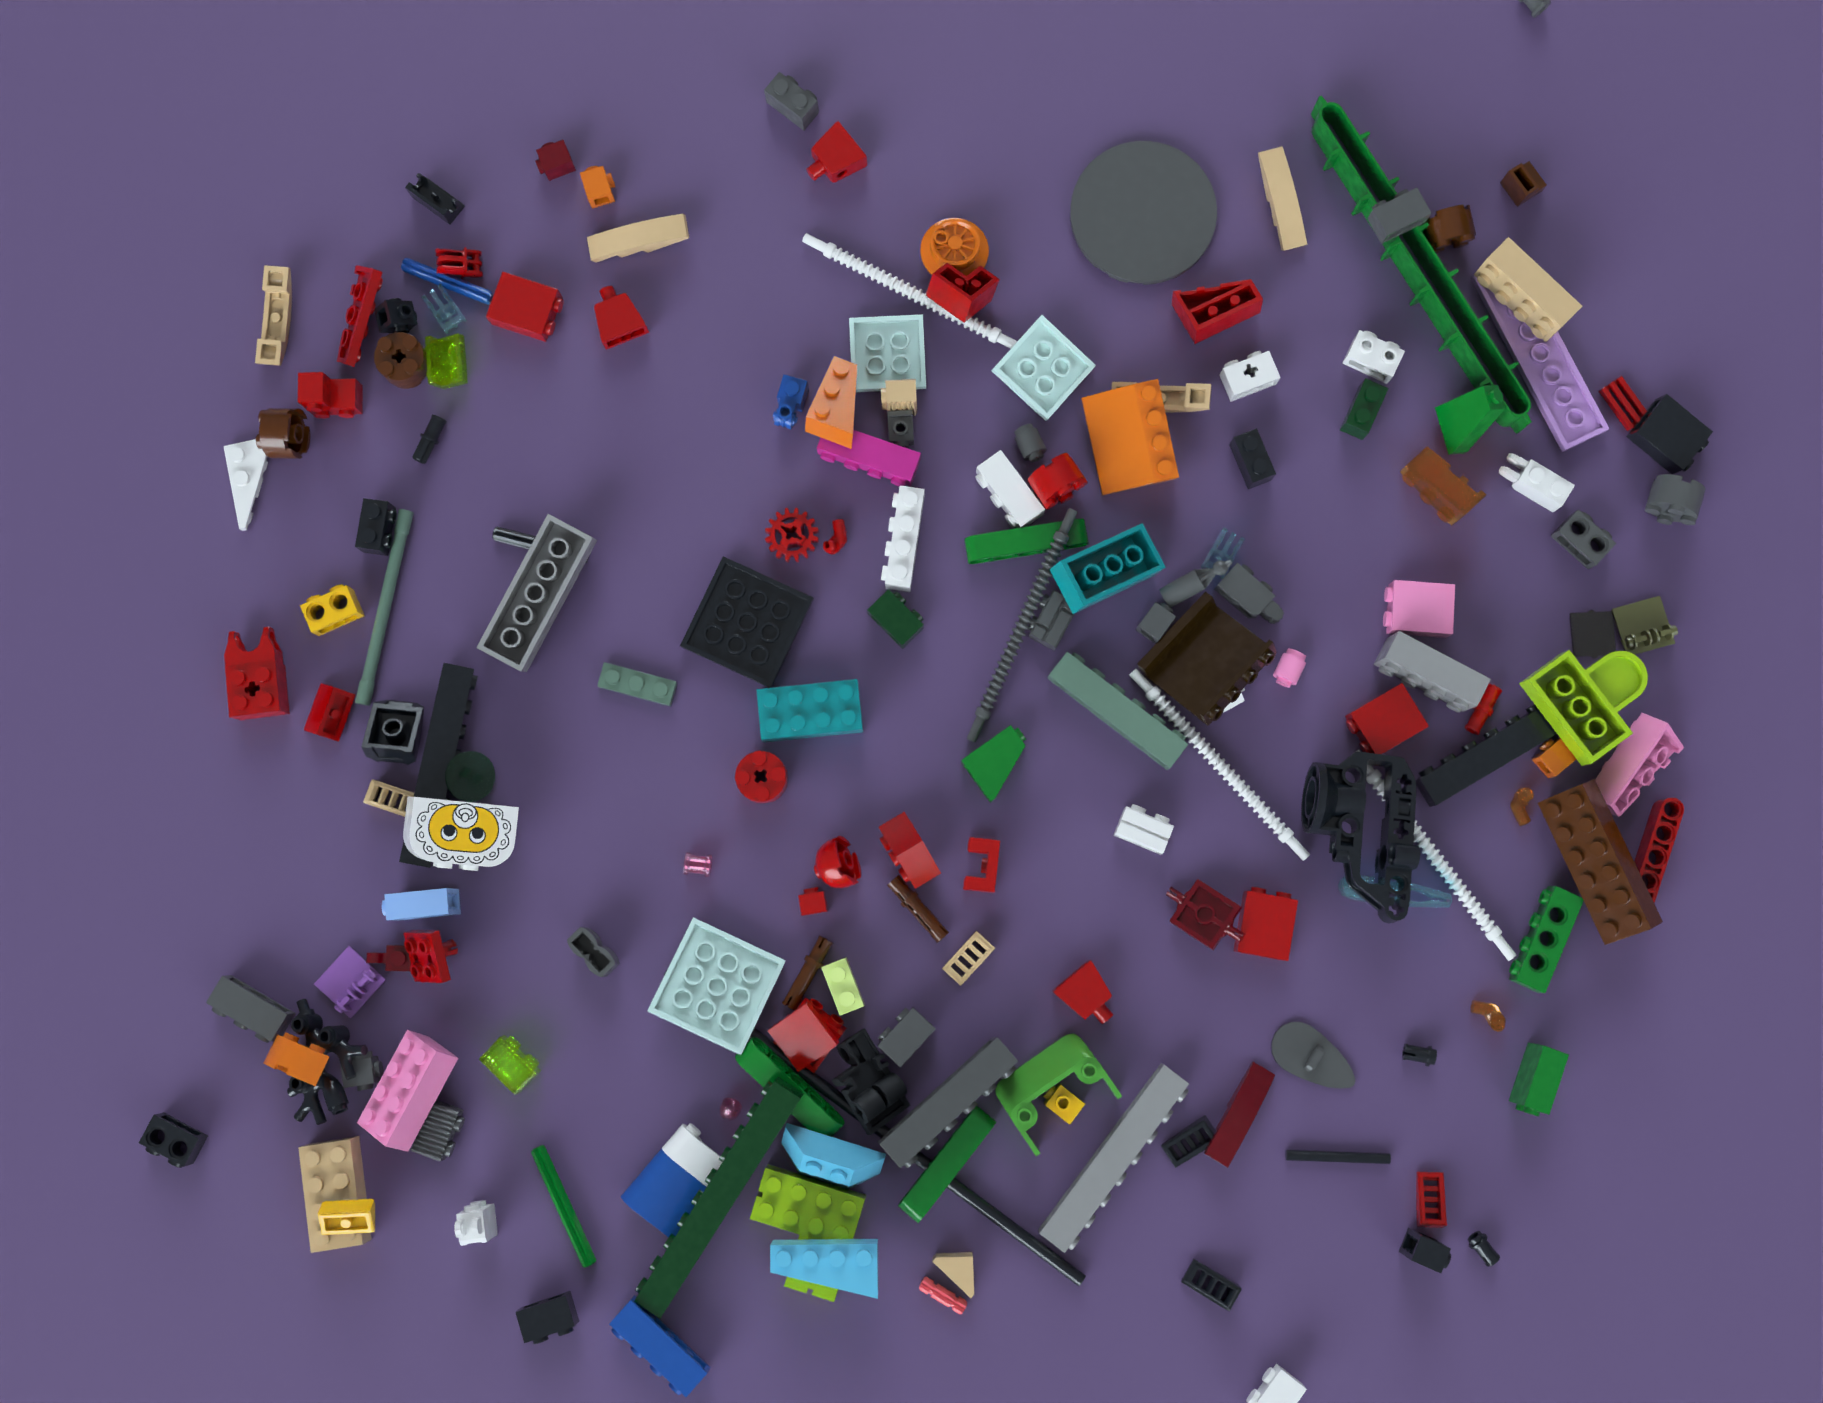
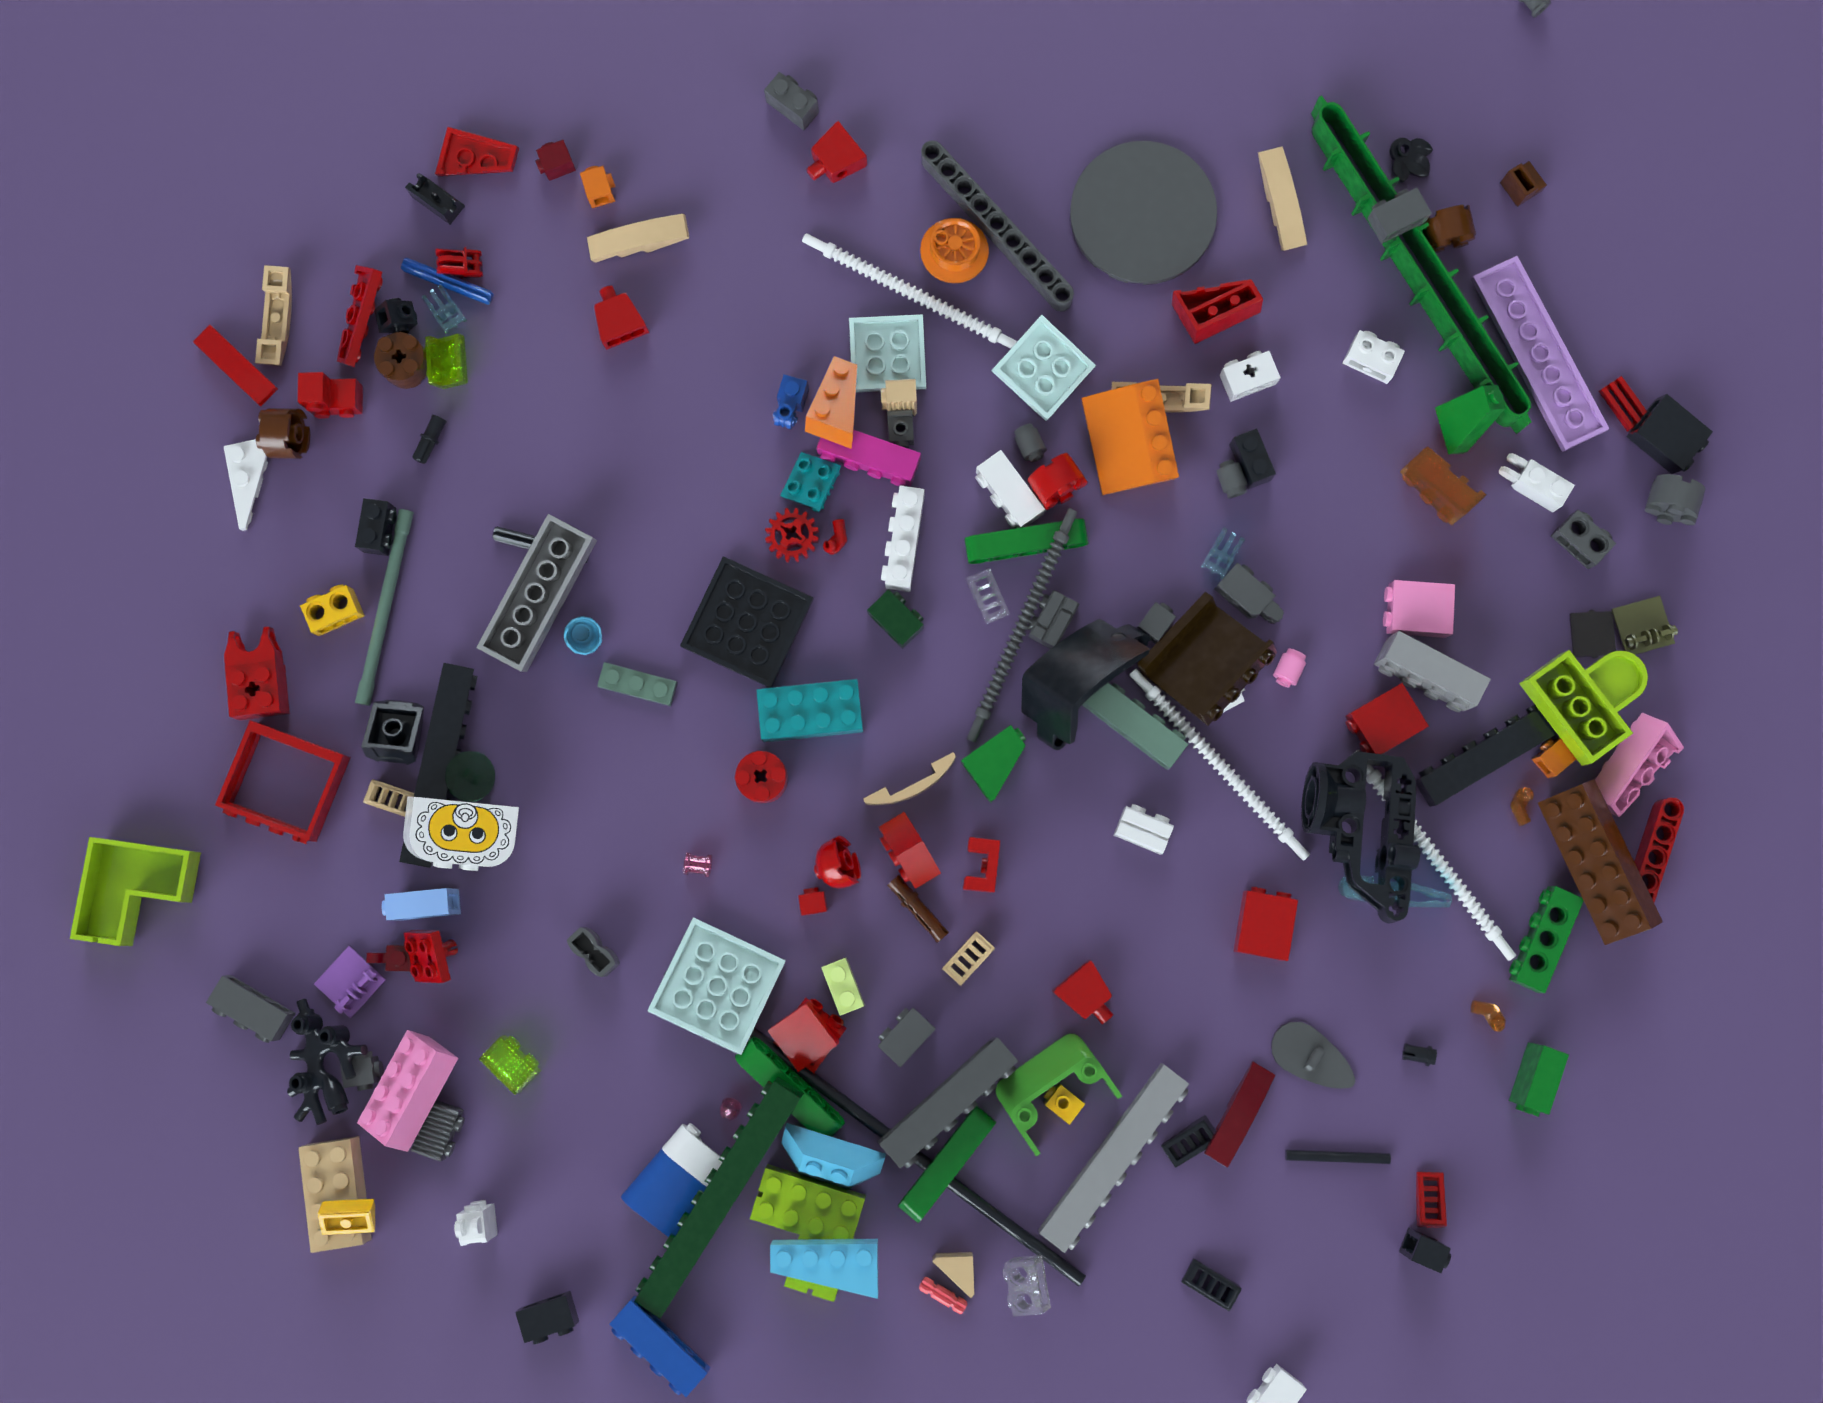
(118, 877): none -> lime piece
(175, 1133): black brick -> none
(235, 365): none -> red slope
(239, 768): none -> red window
(296, 1059): orange brick -> none
(329, 712): red panel -> none
(474, 154): none -> red wing
(525, 306): red brick -> none
(563, 1206): green axle -> none
(583, 635): none -> medium azure hair
(807, 973): reddish brown pin -> none
(811, 481): none -> teal hinge
(870, 1086): black plate -> none
(939, 767): none -> tan slope
(960, 293): red brick -> none
(987, 573): none -> clear slope
(991, 215): none -> dark grey beam
(1034, 1285): none -> clear brick
(1073, 673): none -> black panel
(1107, 568): teal brick -> none
(1192, 583): dark grey wheel -> none
(1205, 914): dark red plate -> none
(1232, 479): none -> dark grey brick
(1364, 409): dark green brick -> none
(1413, 160): none -> black plate
(1480, 1244): black pin -> none
(1483, 710): red pin -> none
(1527, 290): tan brick -> none

